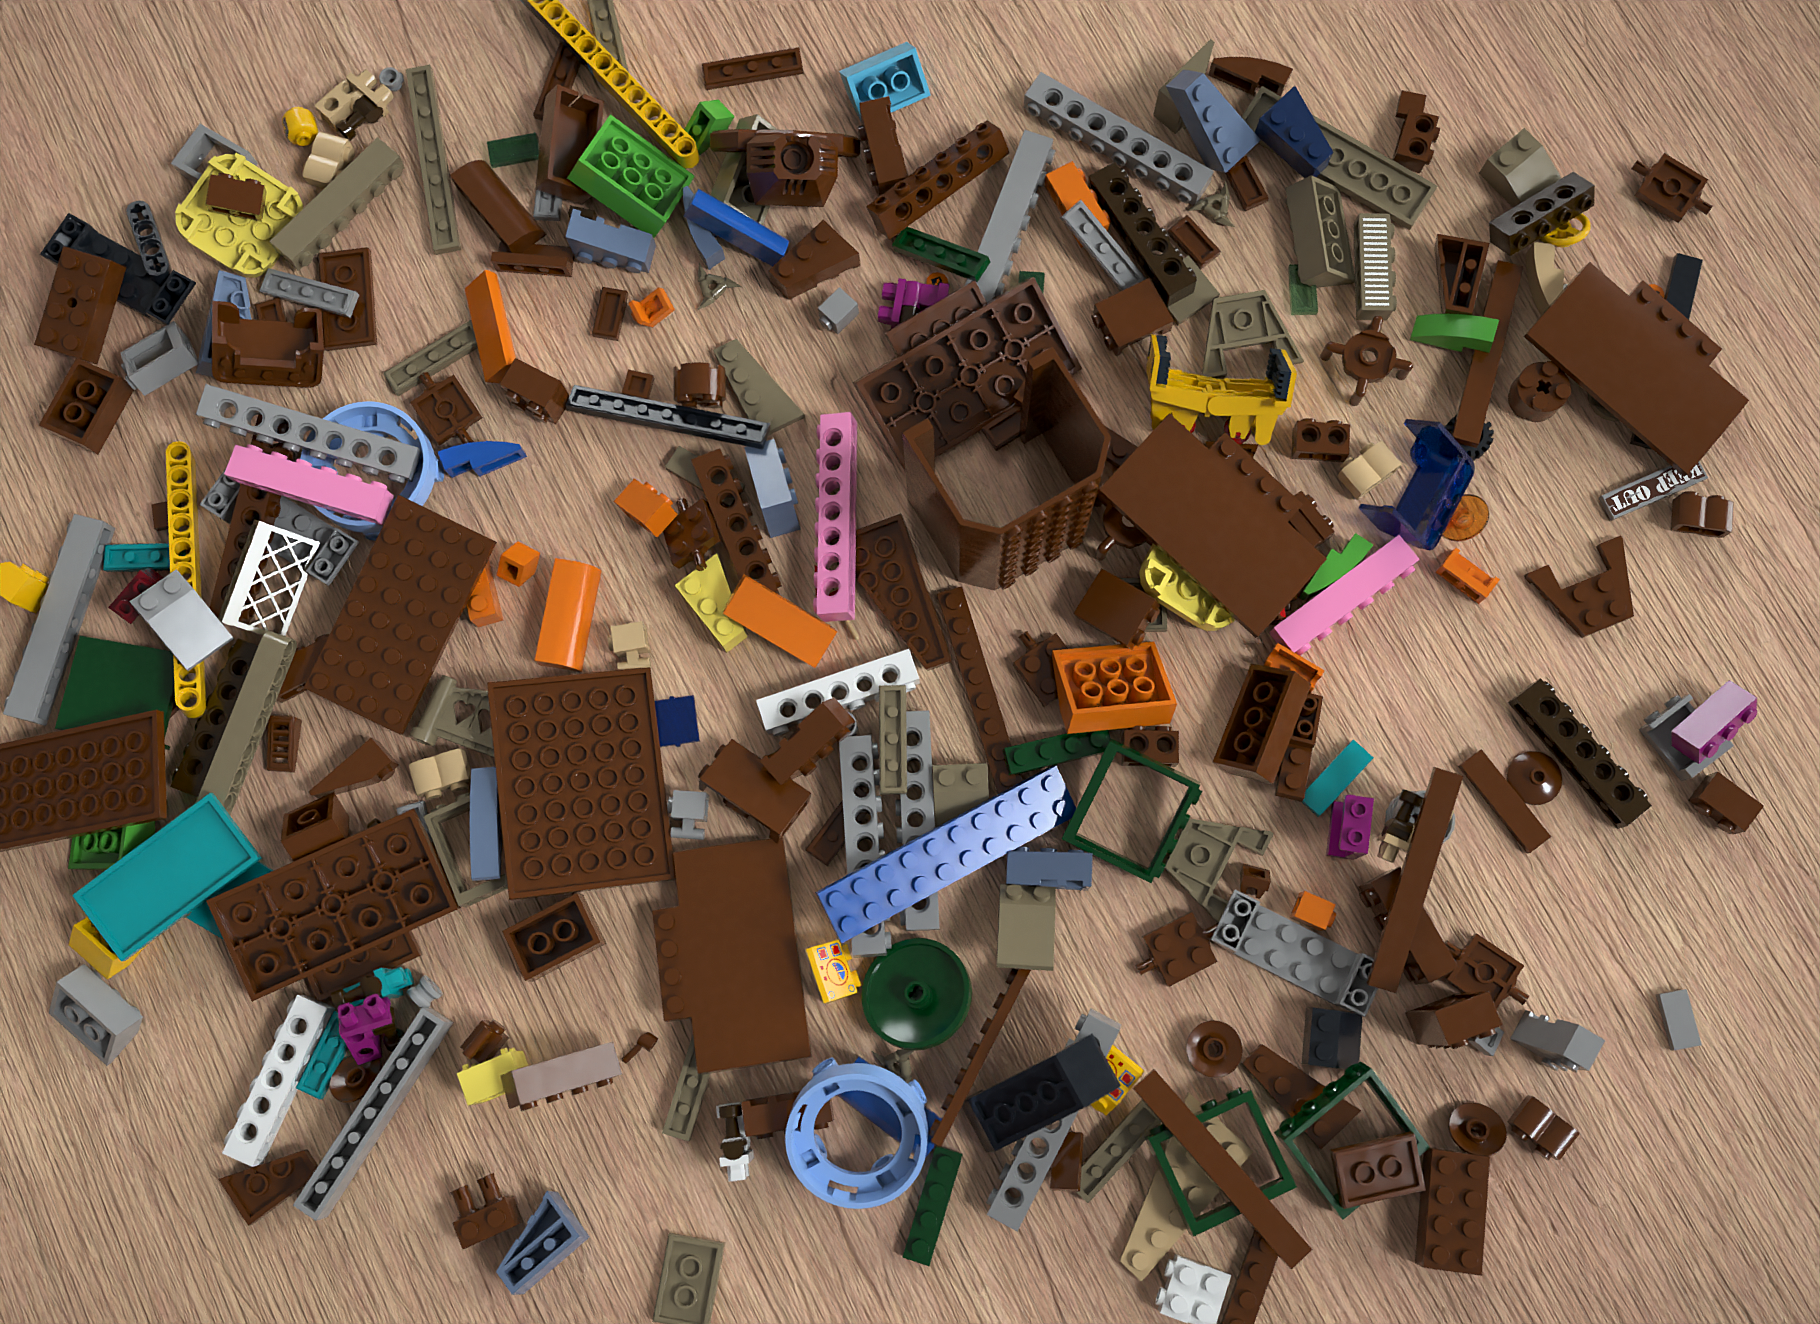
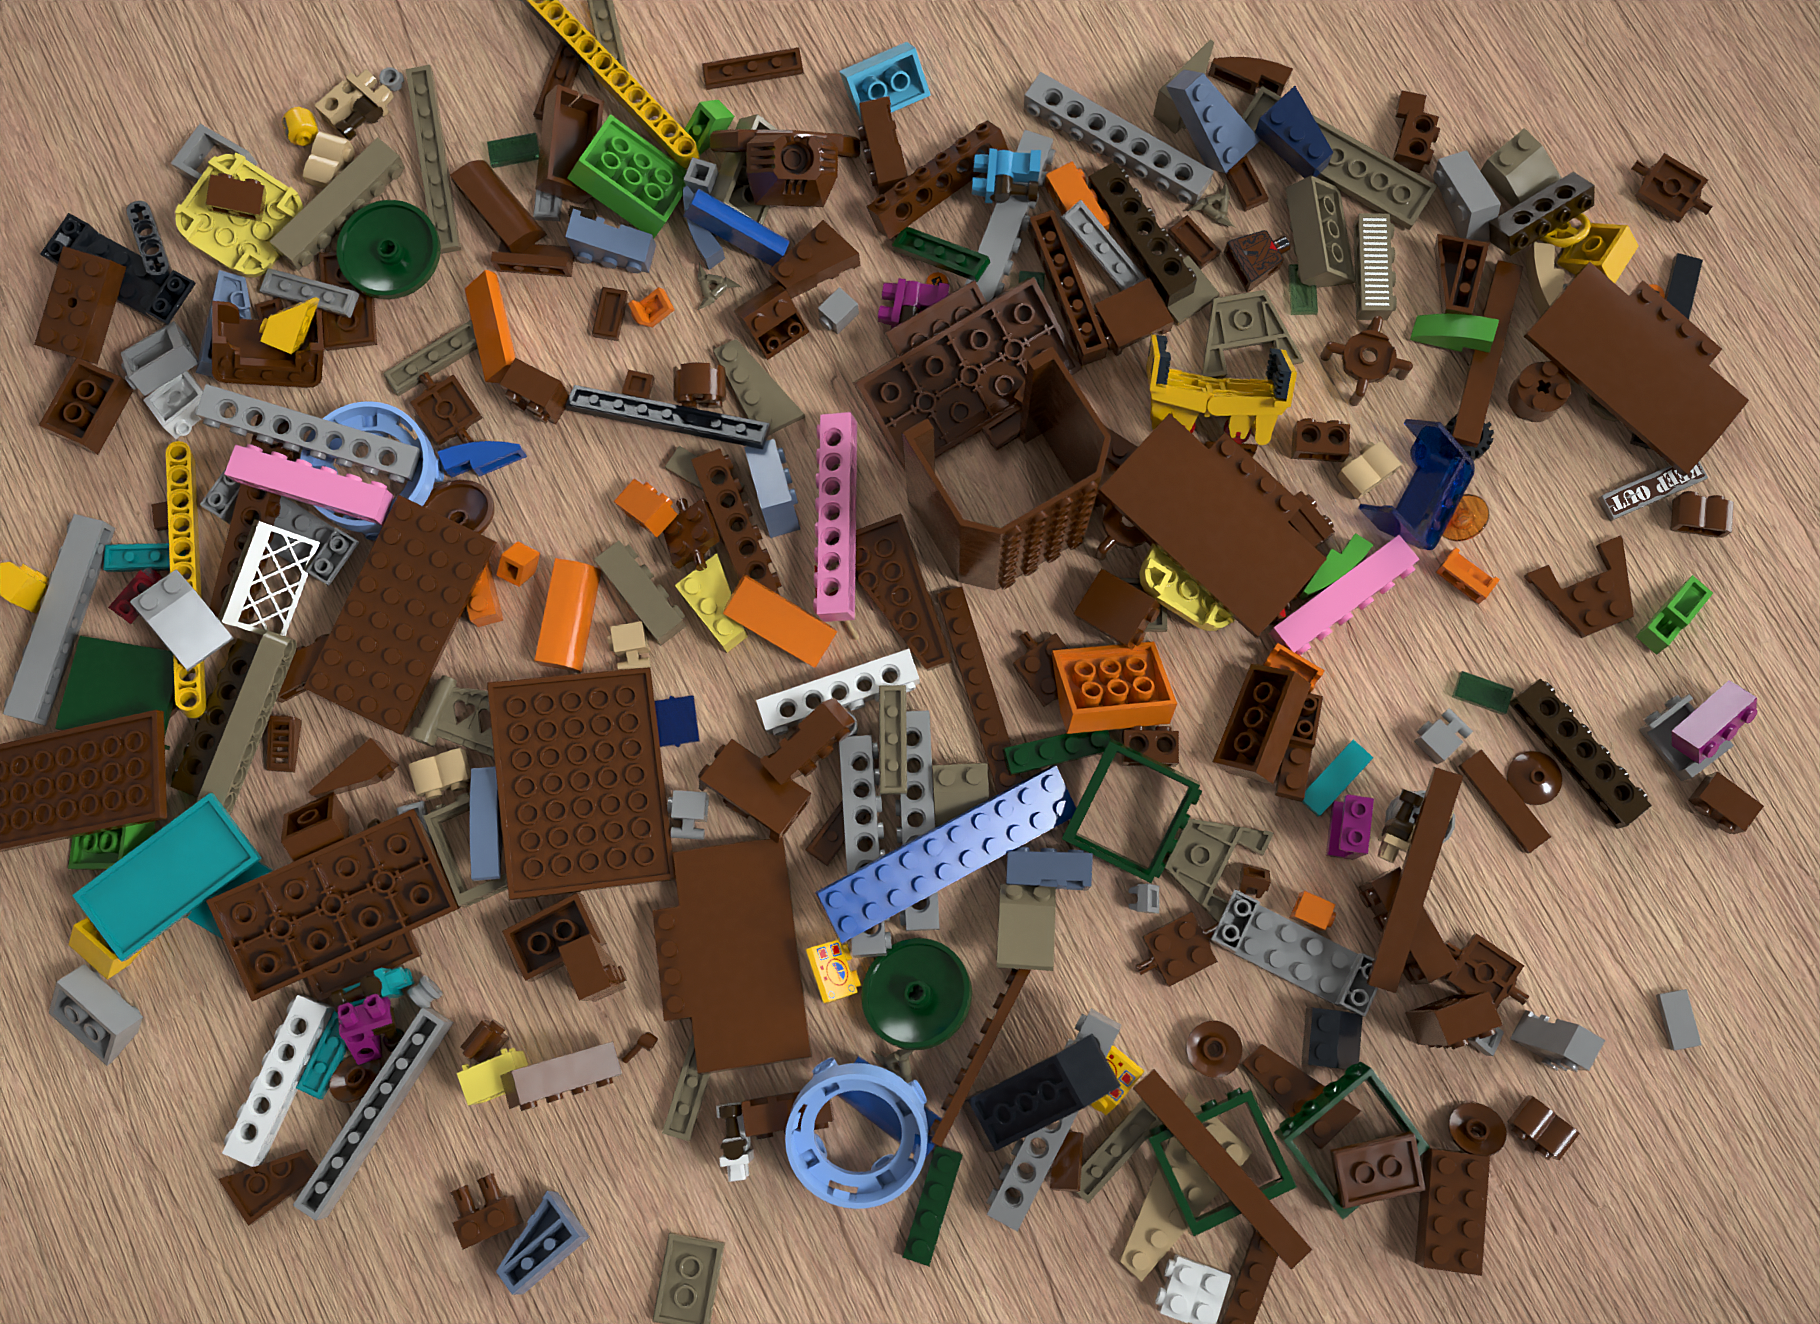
(176, 404): none -> white plate
(289, 326): none -> yellow slope
(388, 249): none -> dark green dish
(463, 503): none -> reddish brown dish
(591, 969): none -> reddish brown wedge
(640, 592): none -> dark tan brick
(701, 175): none -> light grey brick
(771, 320): none -> reddish brown slope
(1002, 170): none -> dark azure hips
(1067, 287): none -> reddish brown brick
(1147, 898): none -> light grey tile
(1255, 257): none -> torso
(1440, 739): none -> light grey brick
(1467, 196): none -> light grey wedge
(1483, 693): none -> clear green tile
(1605, 246): none -> yellow slope
(1674, 615): none -> bright green slope

